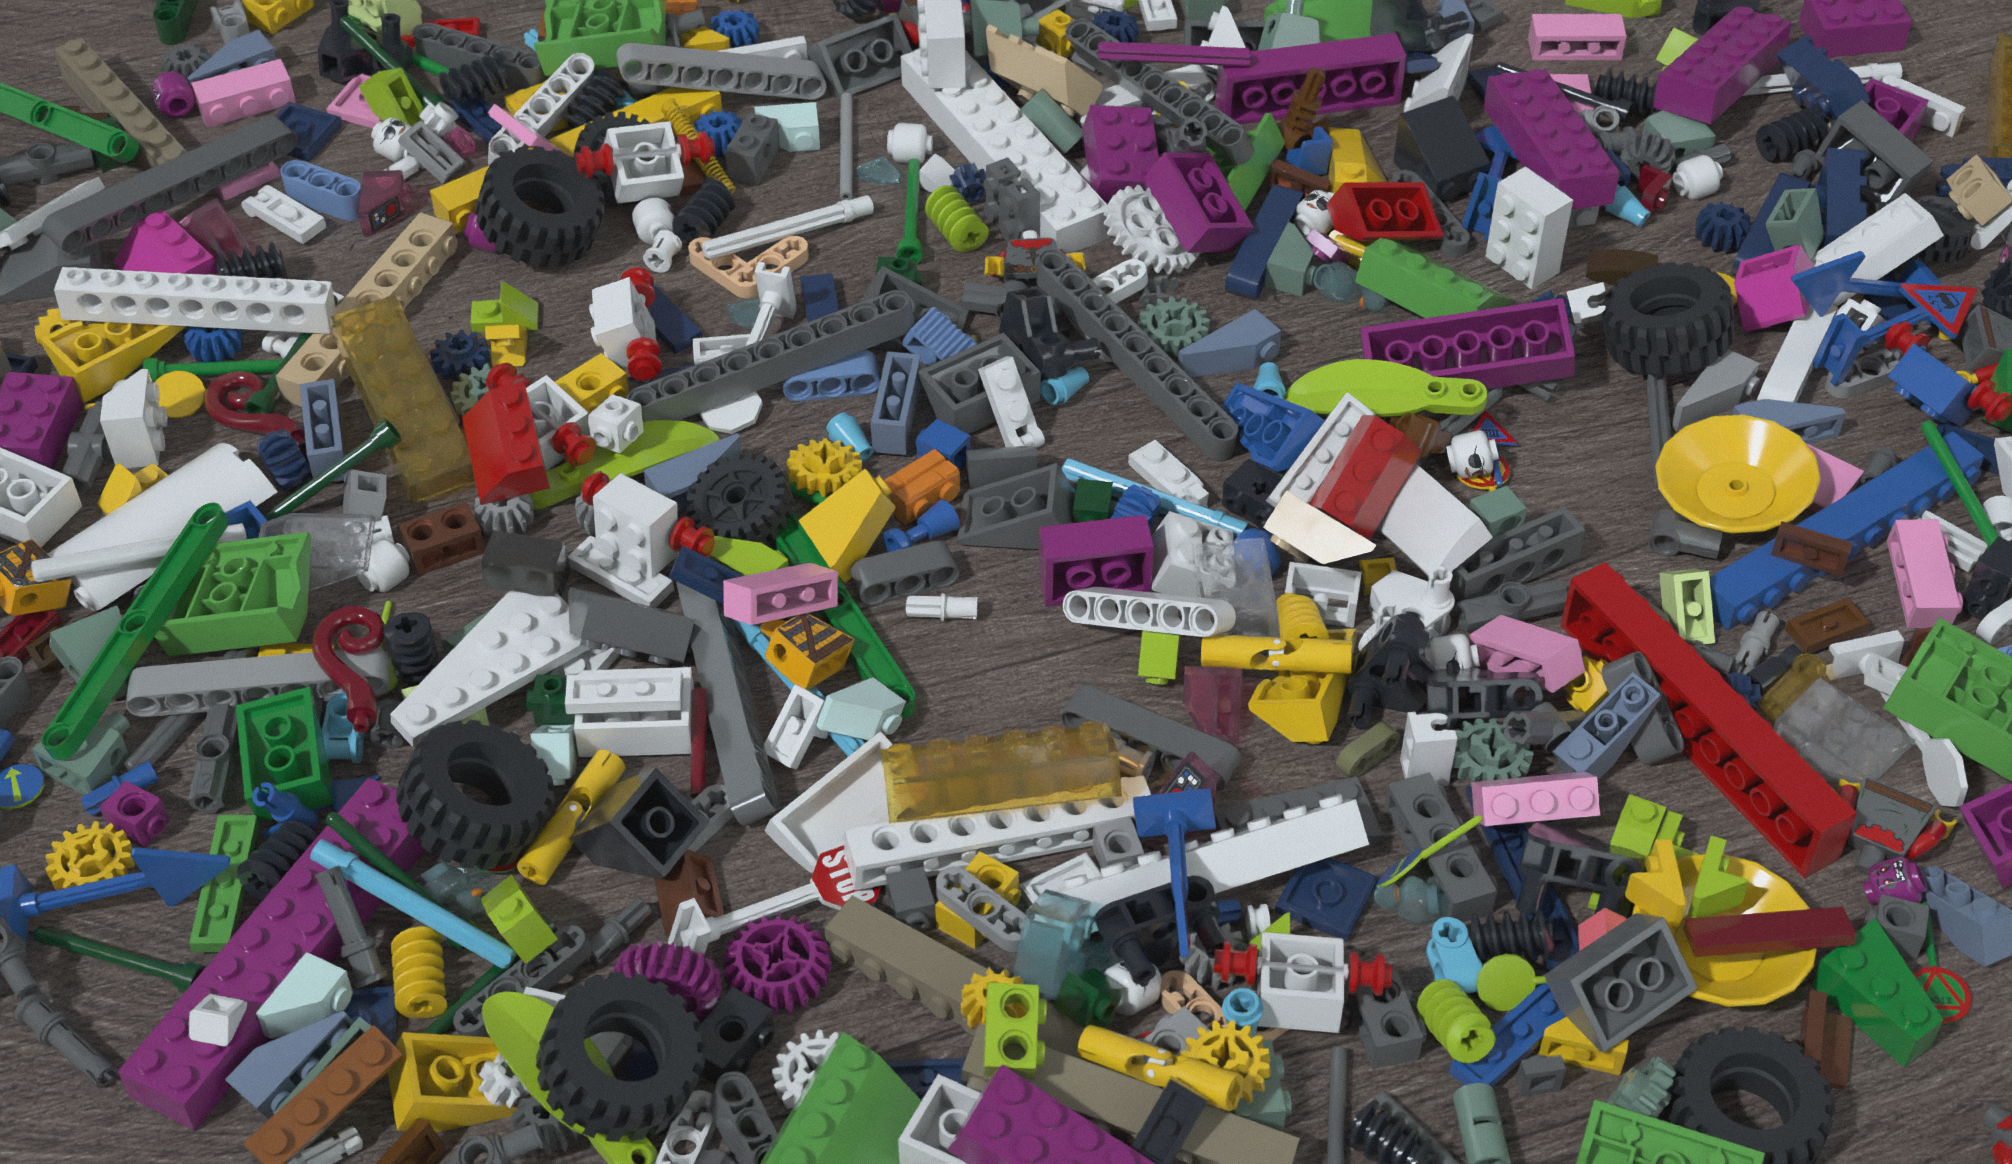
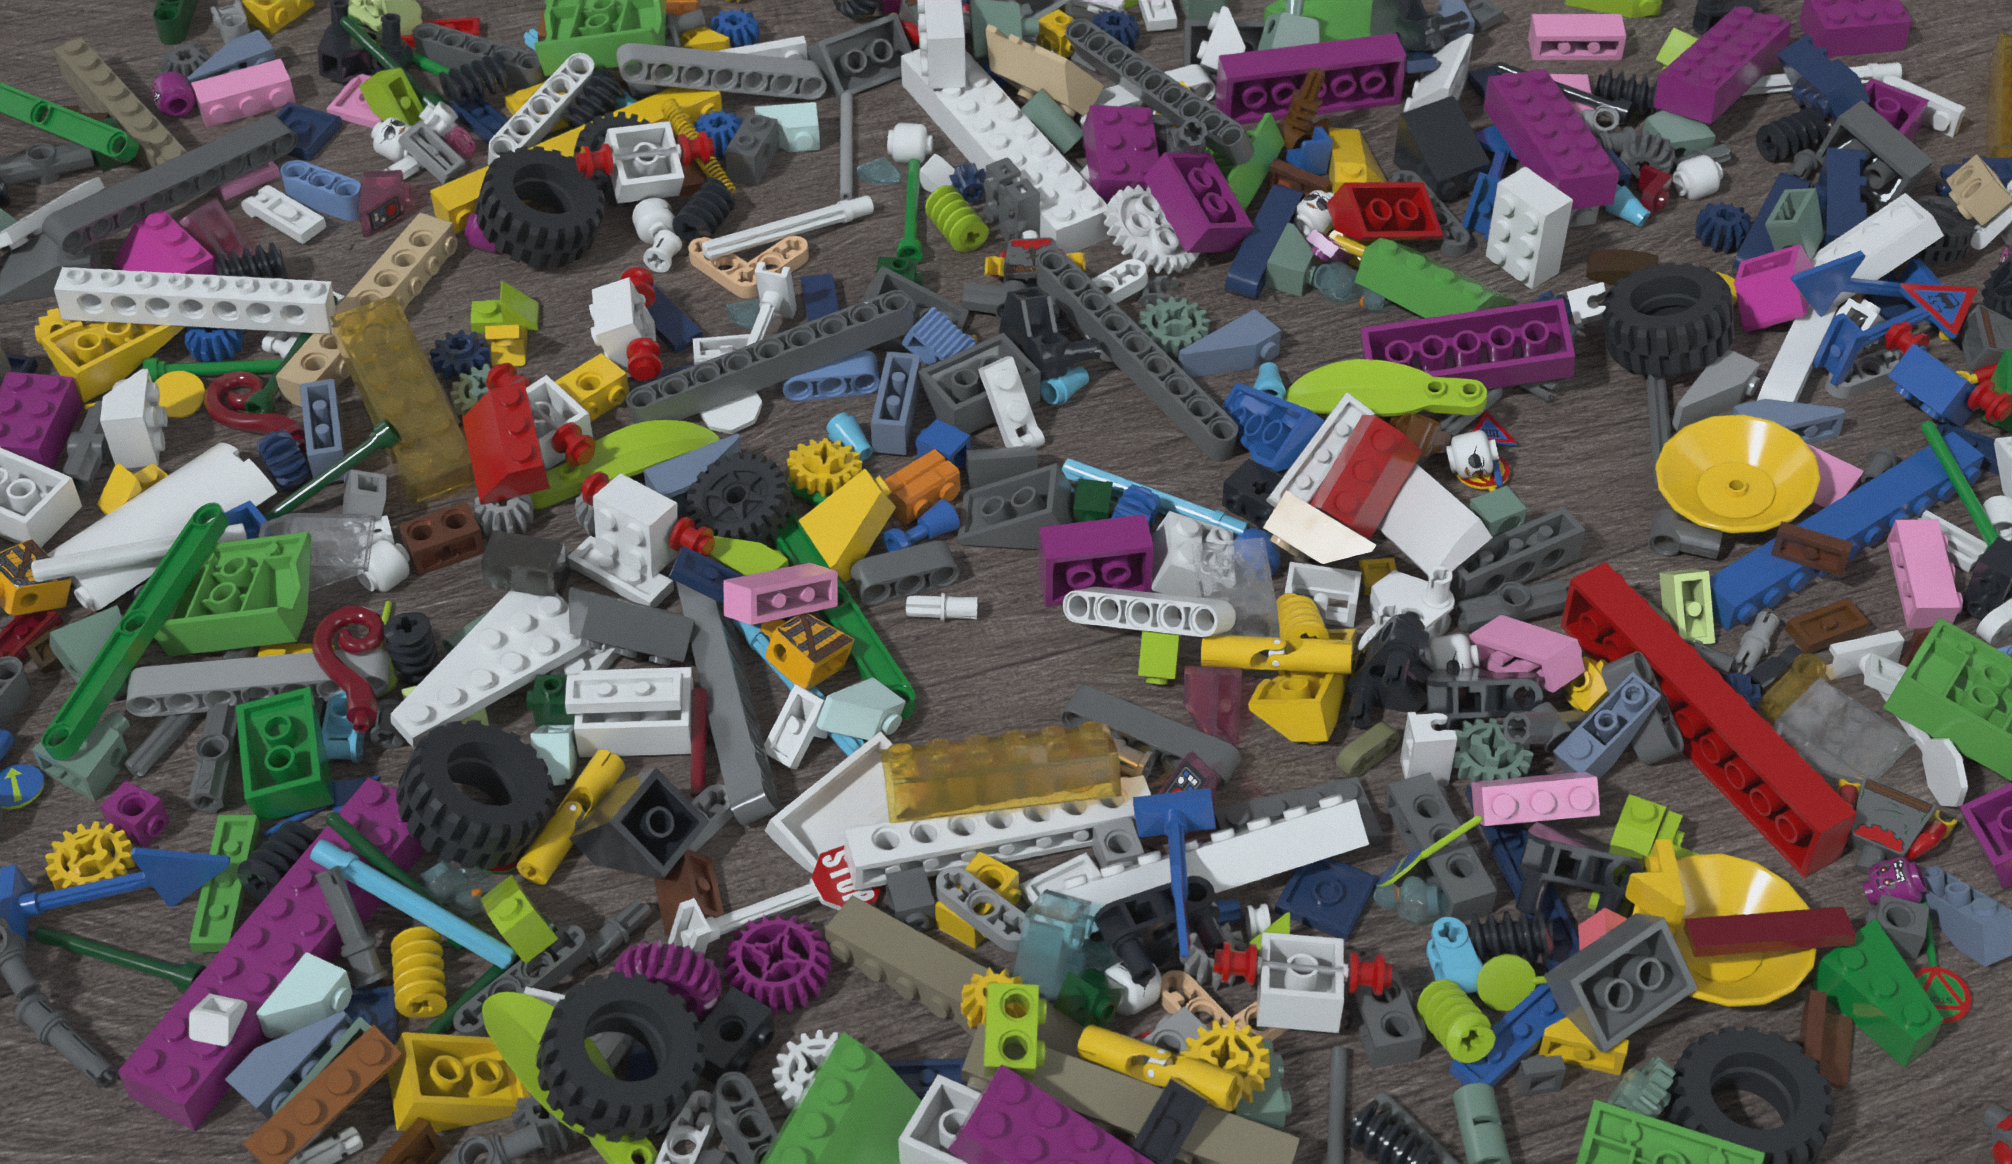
(140, 776): blue axle -> none
(283, 806): blue pin -> none
(500, 1083): white gear -> none
(521, 129): bright pink tile -> none
(616, 423): white brick -> none
(1167, 473): white hinge -> none
(1174, 54): magenta axle -> none
(1244, 1008): medium azure cone -> none
(1716, 888): lime slope -> none

